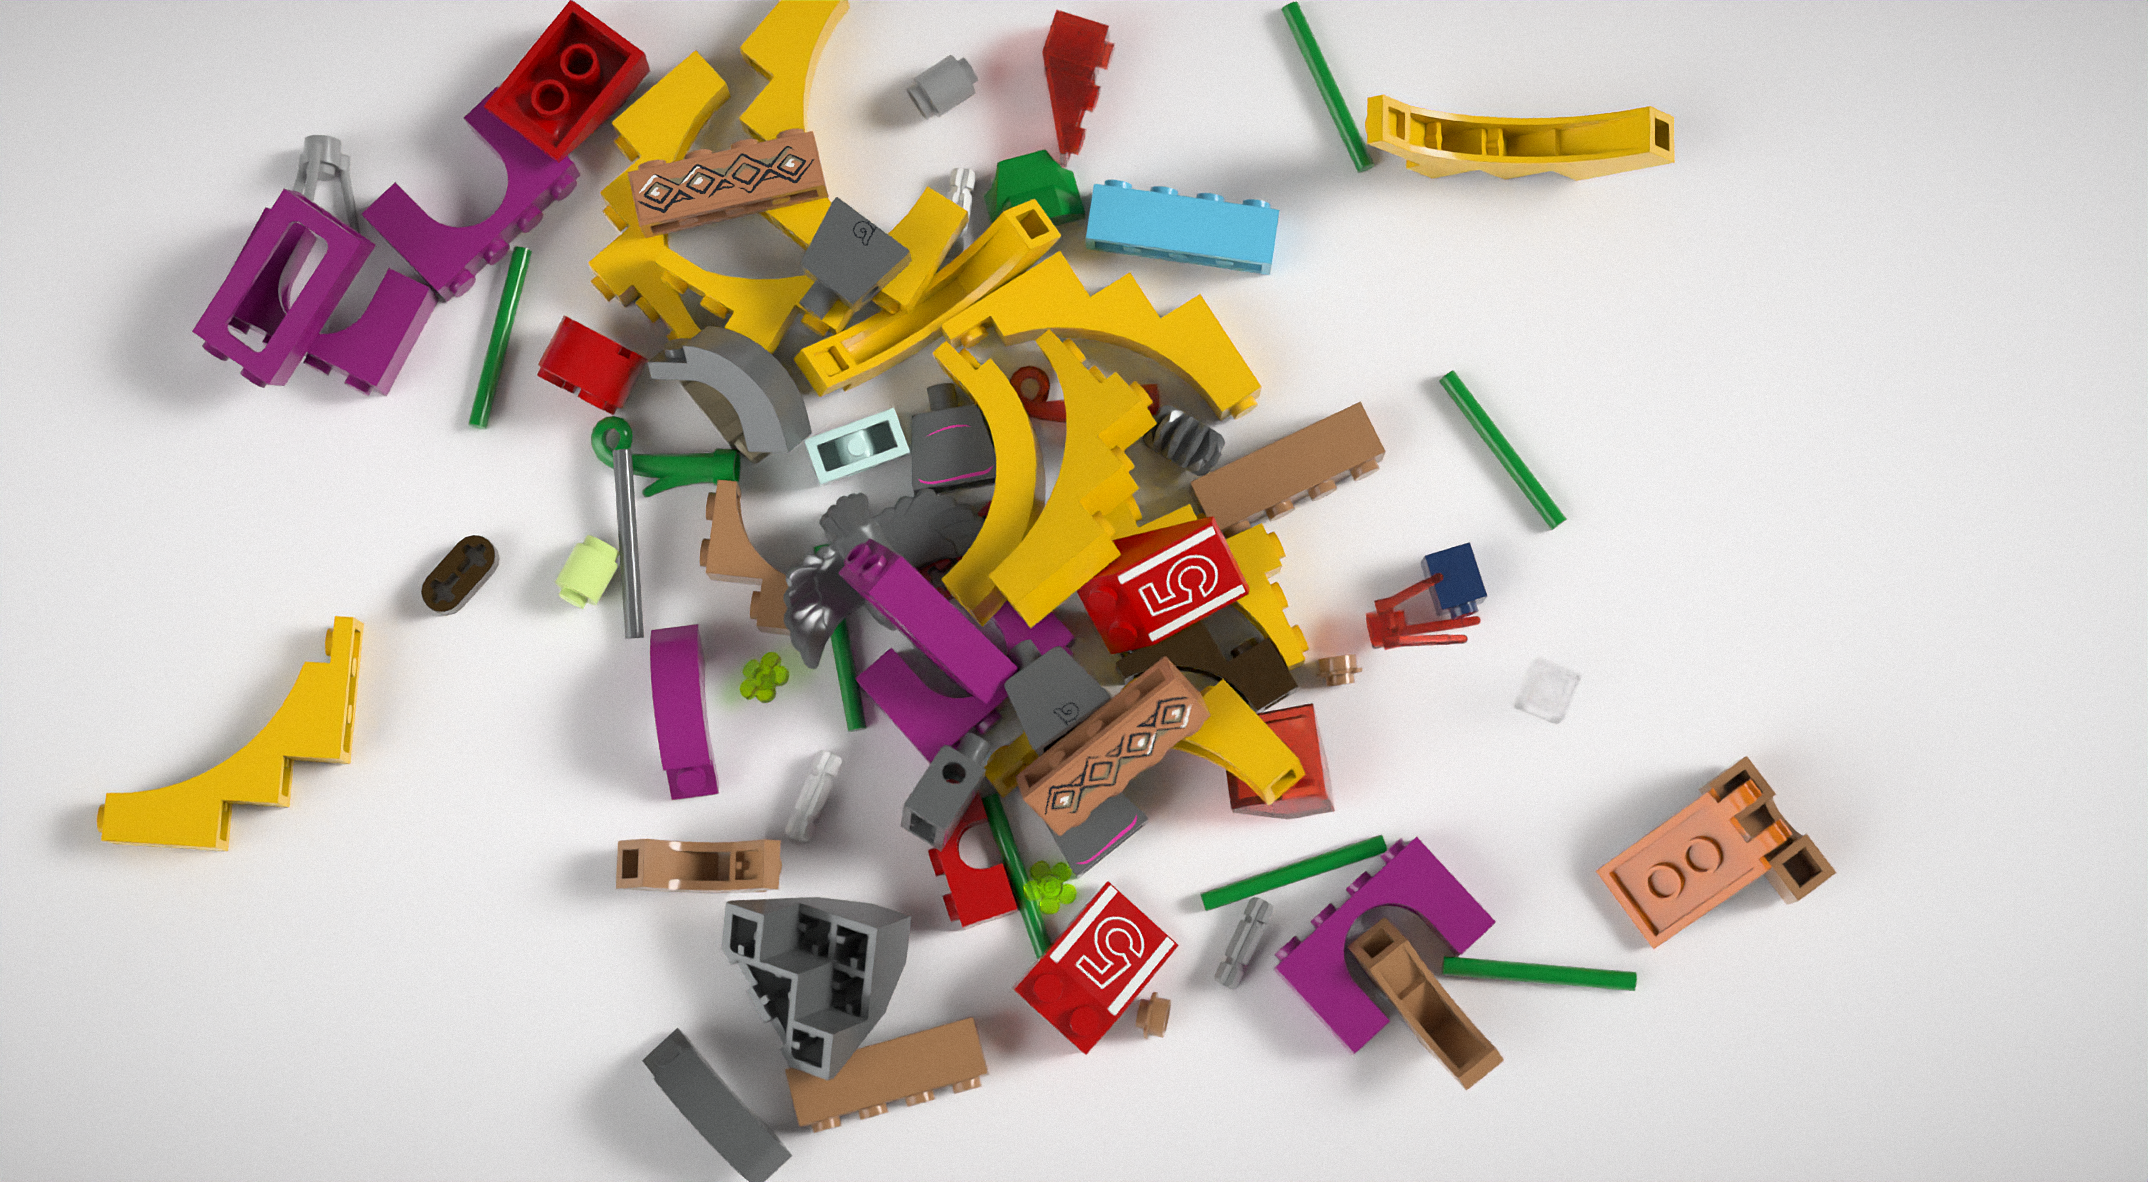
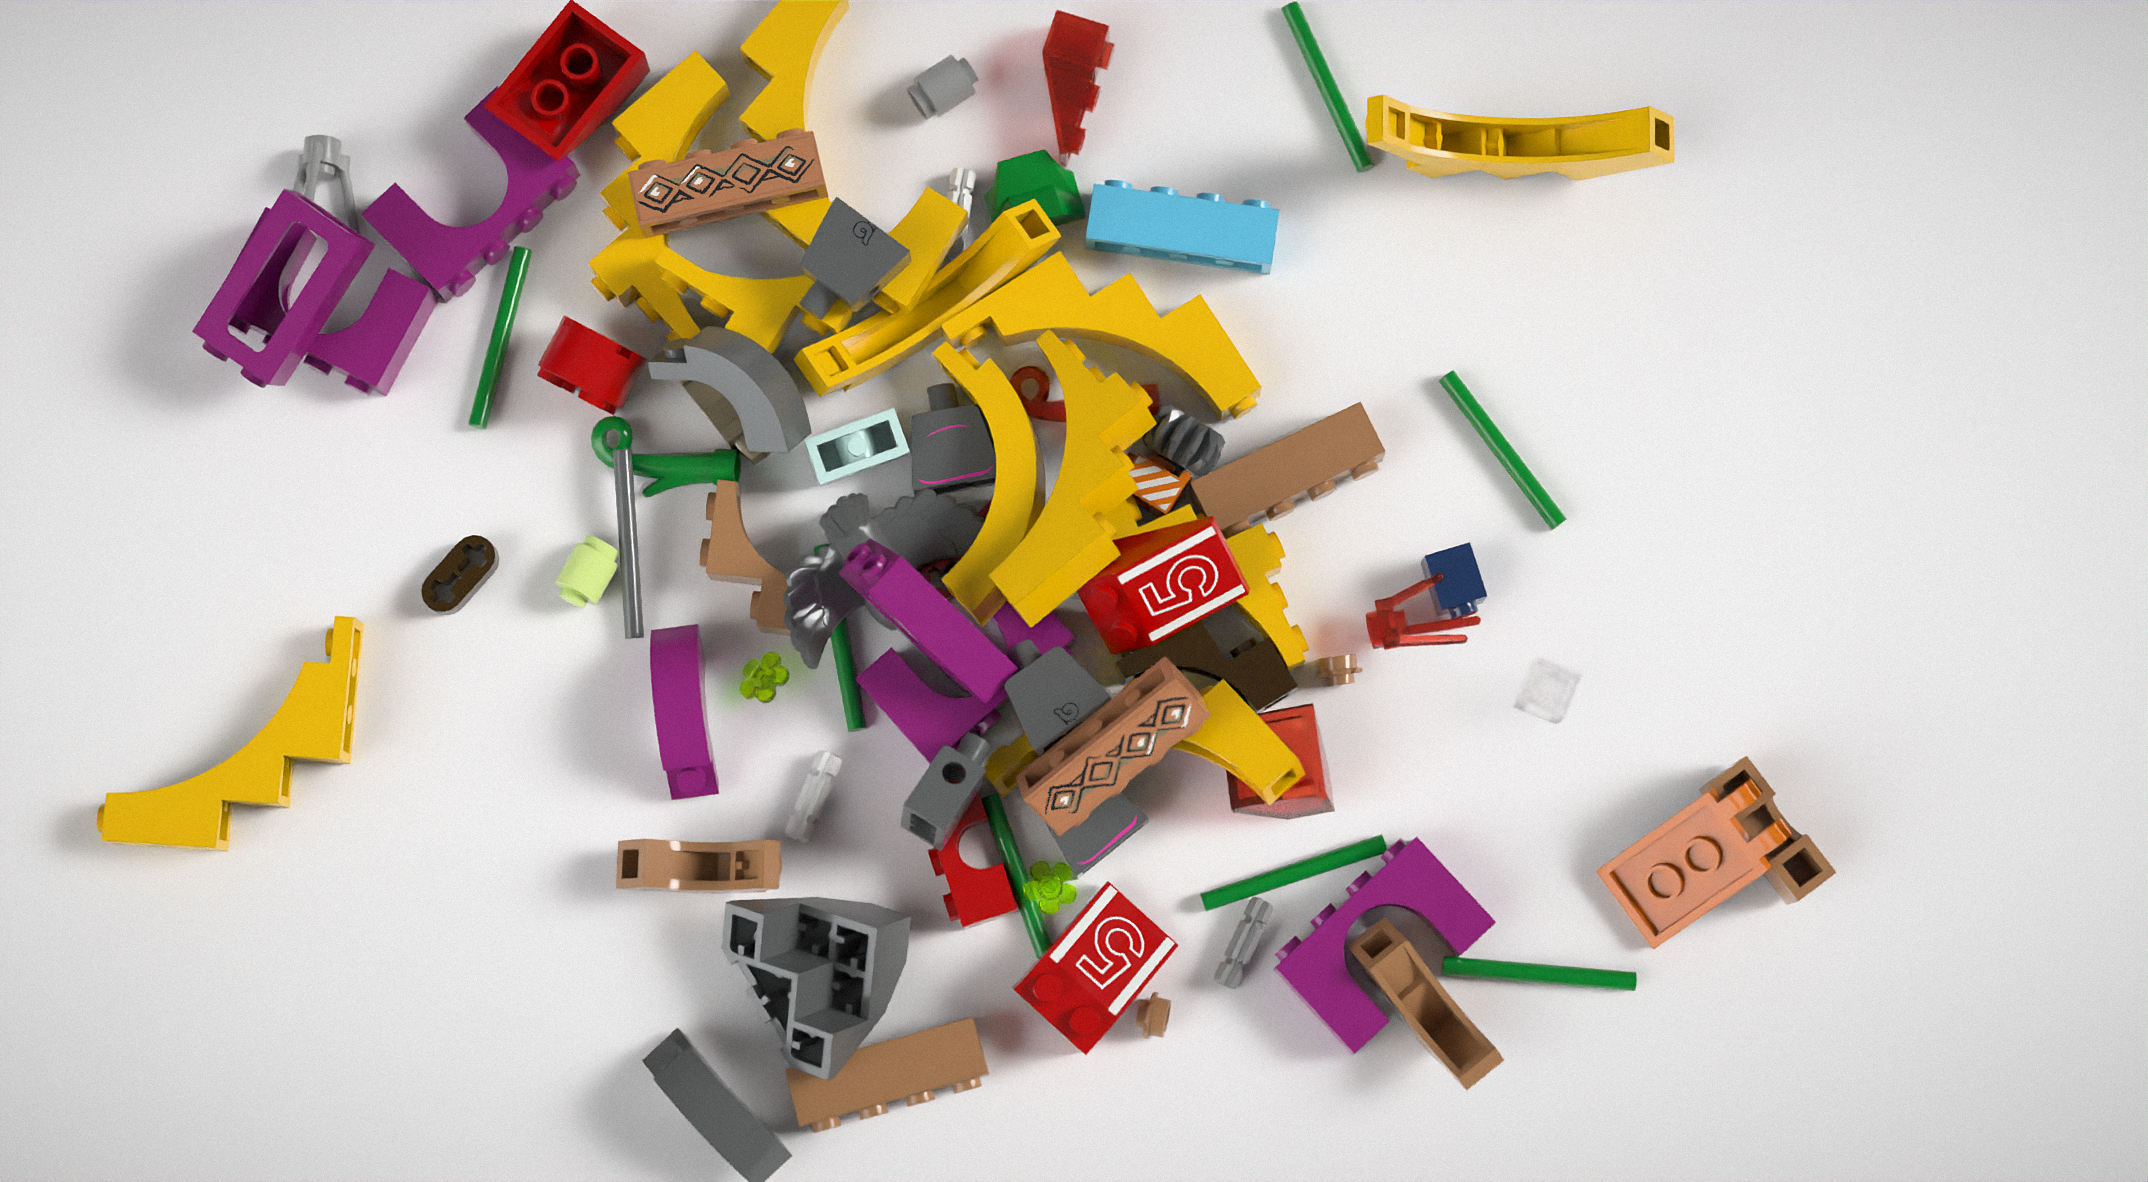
(1158, 487): none -> orange brick

